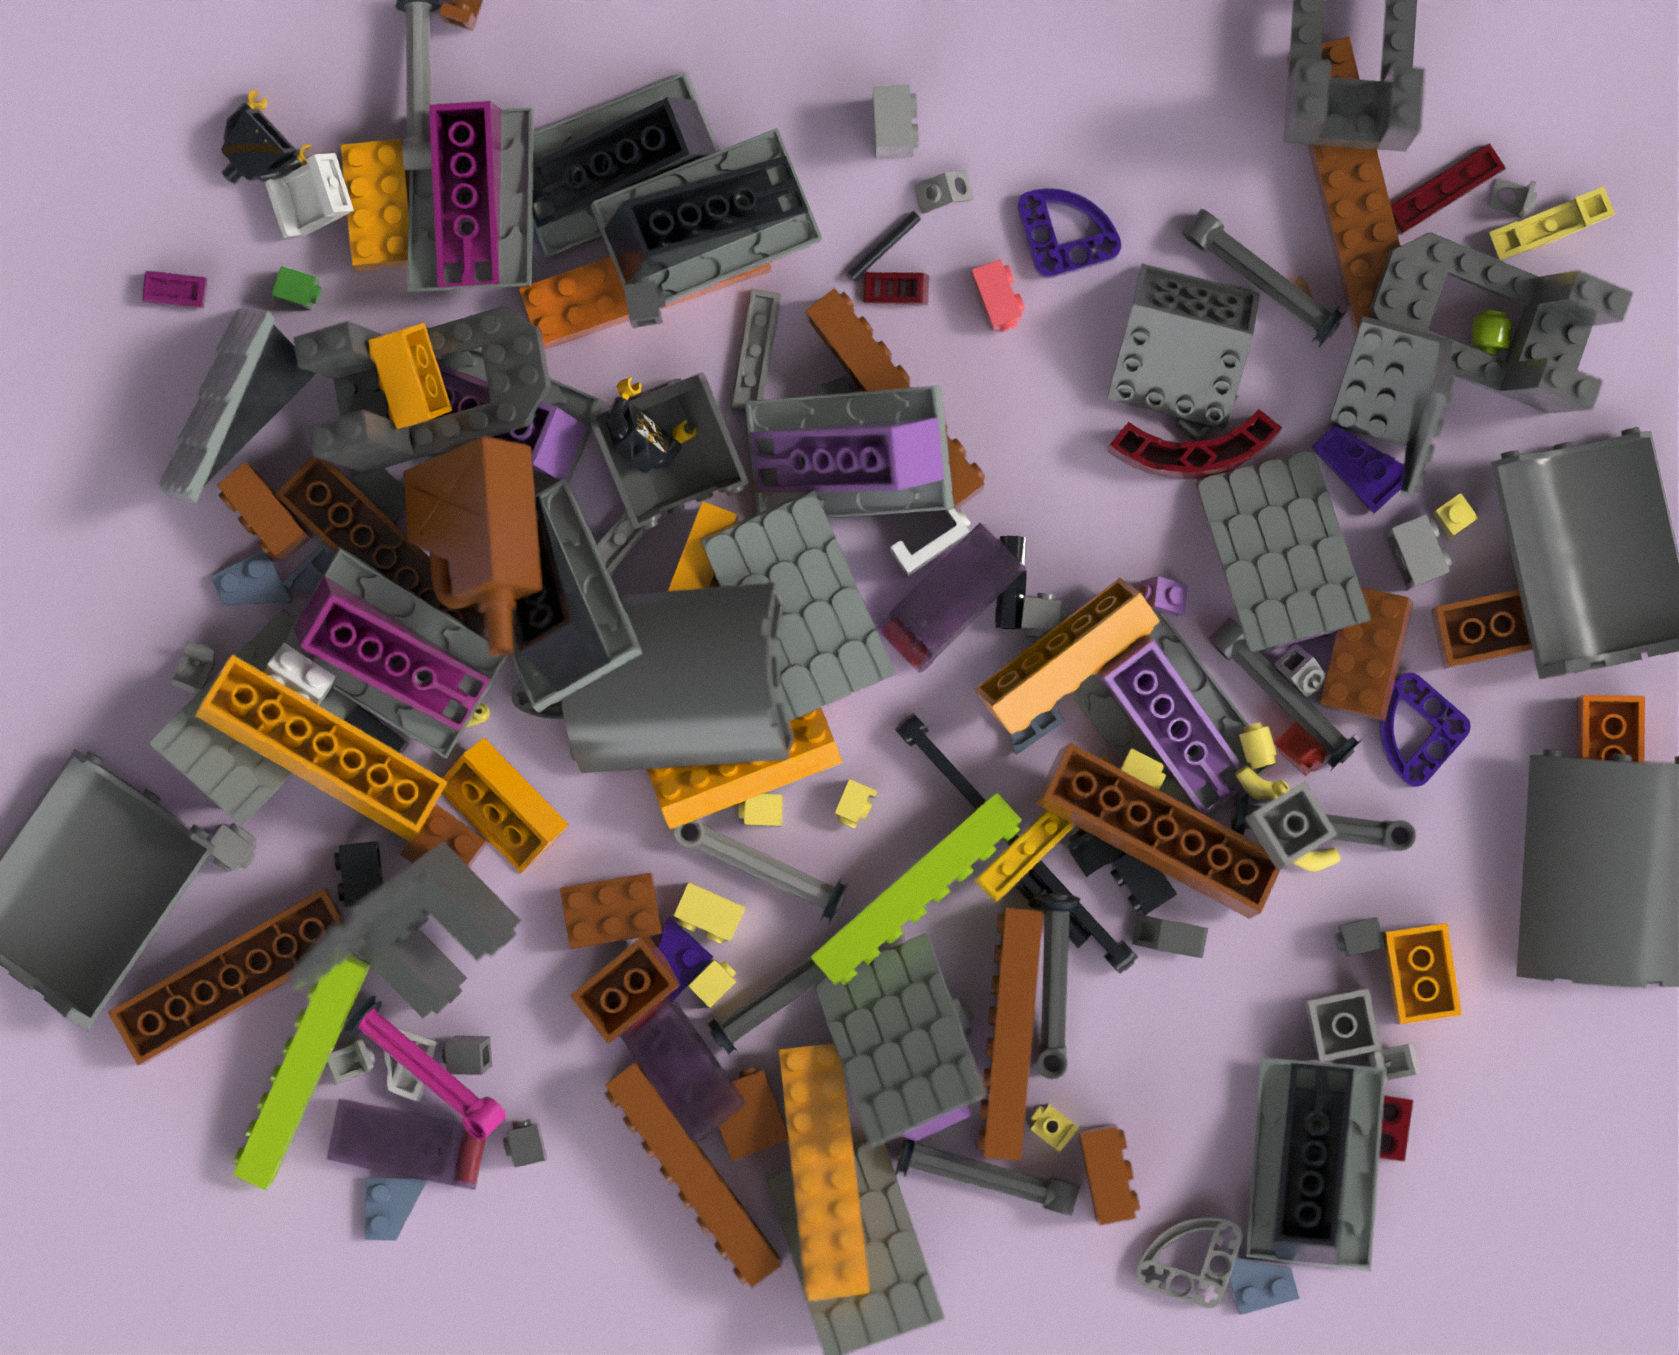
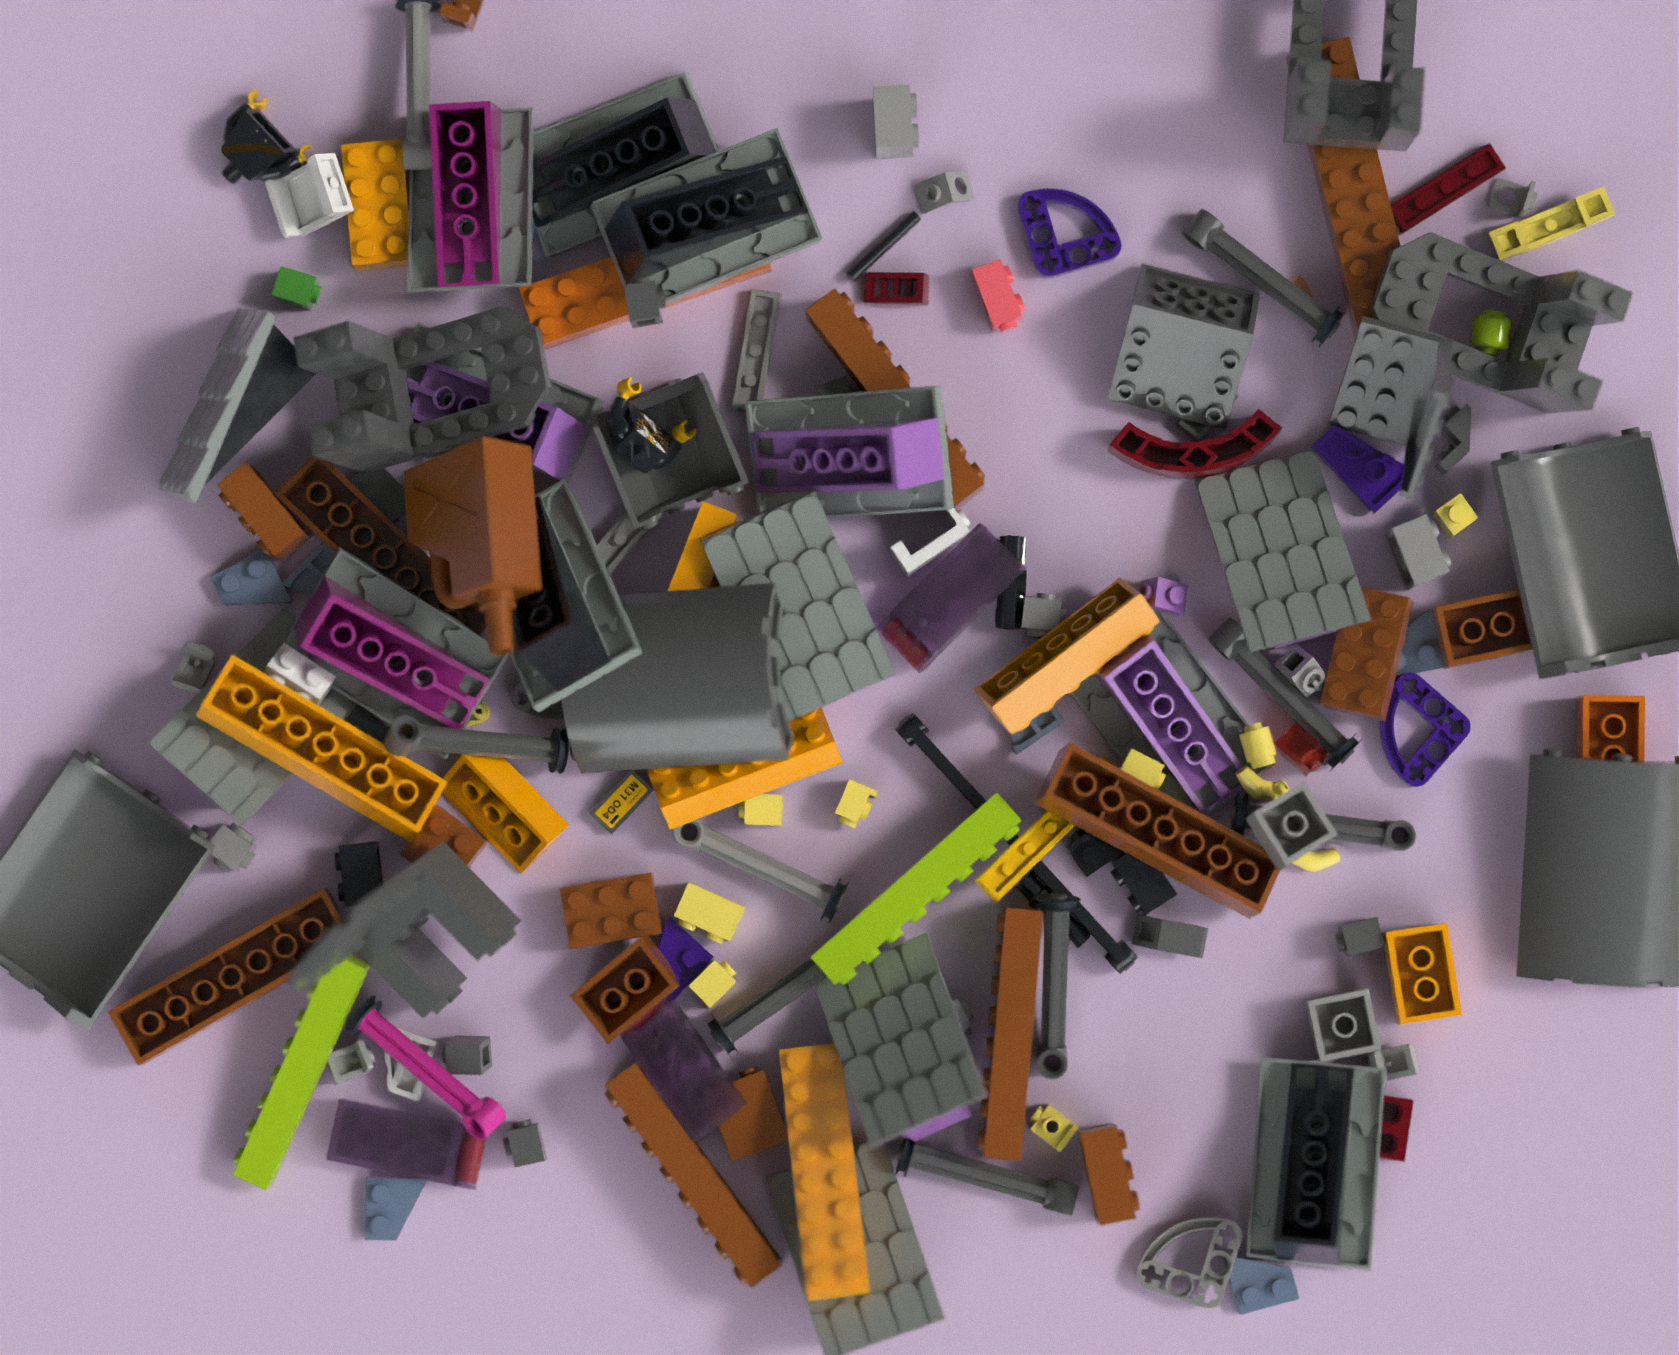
(174, 289): magenta plate -> none
(409, 376): light orange brick -> none
(480, 743): none -> dark grey piece
(621, 801): none -> tile
(1421, 647): none -> sand blue wing
(1458, 430): none -> dark grey slope

